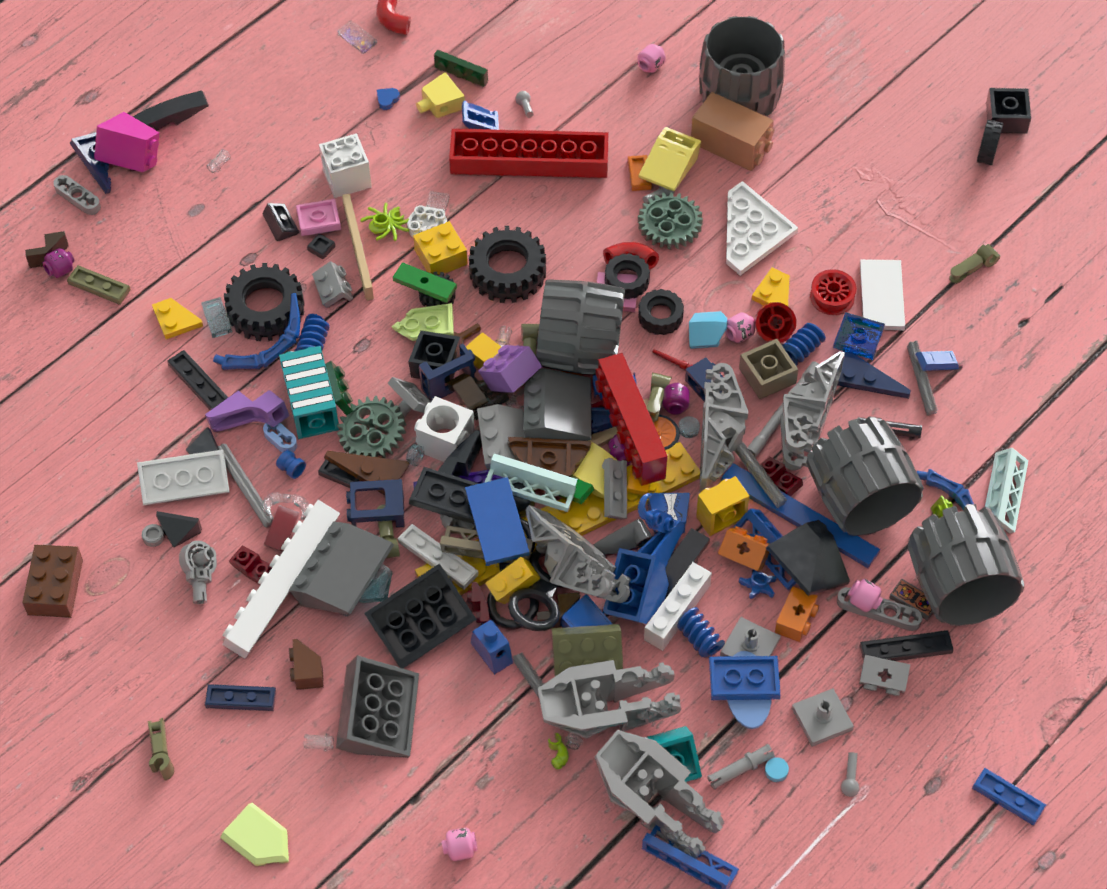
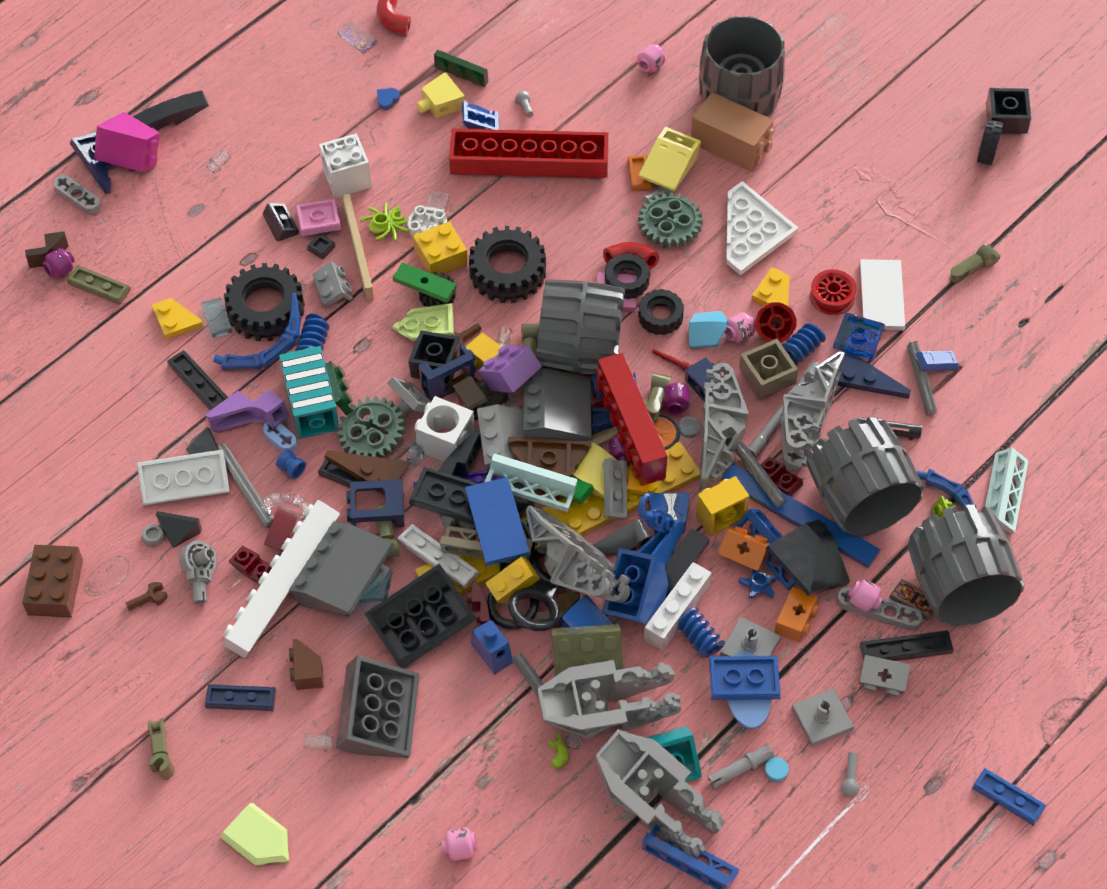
(149, 596): none -> reddish brown bar

